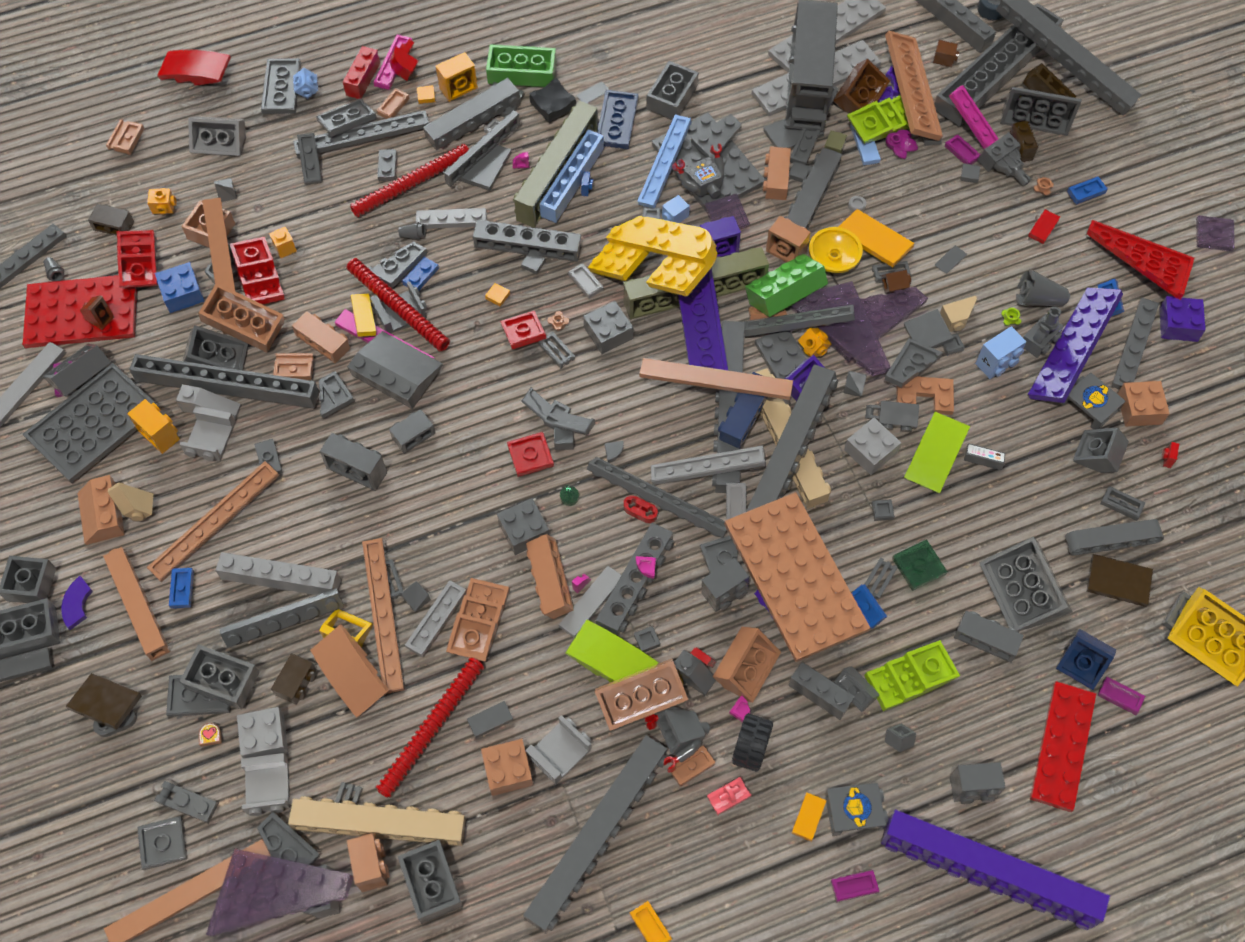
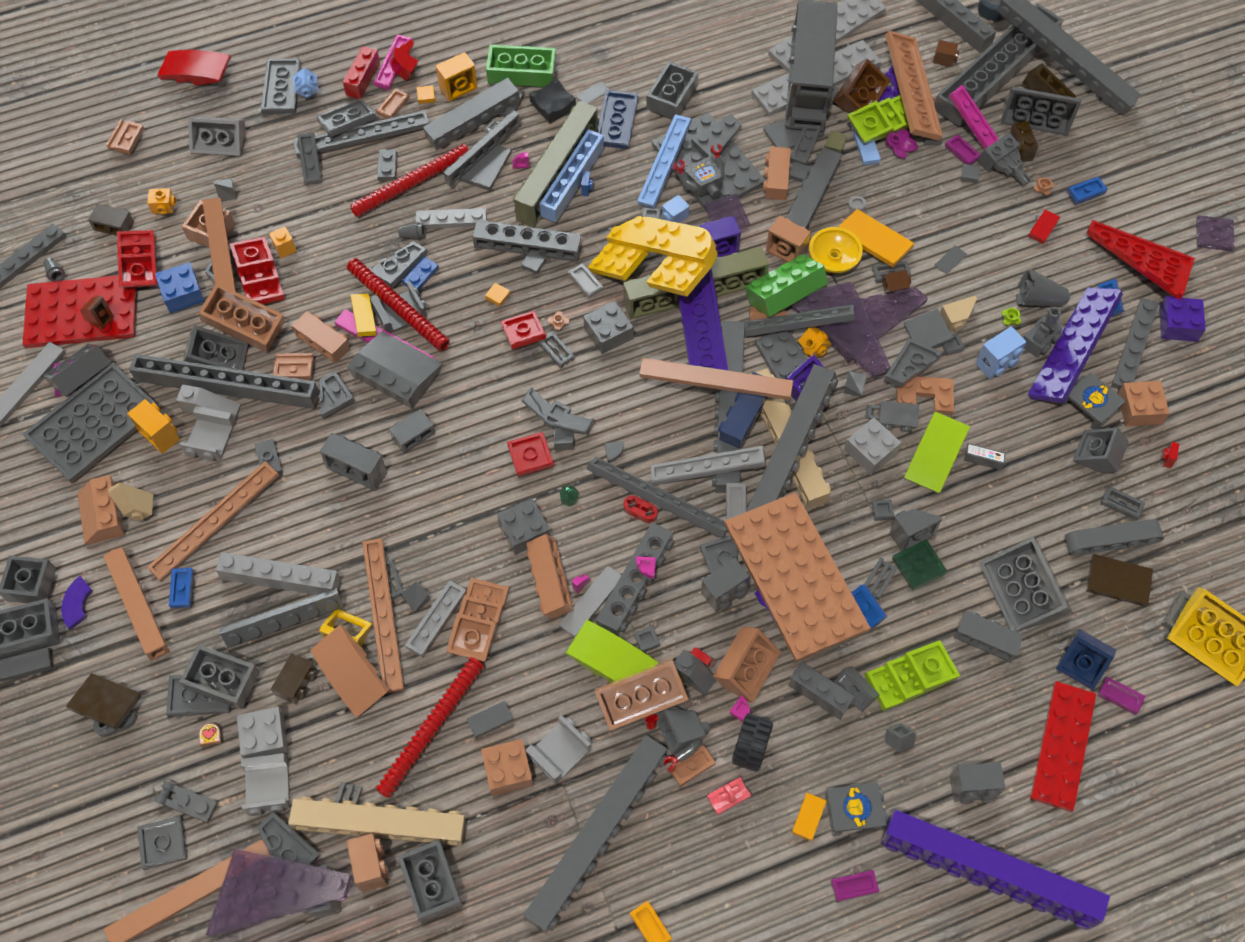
(913, 527): none -> dark grey slope

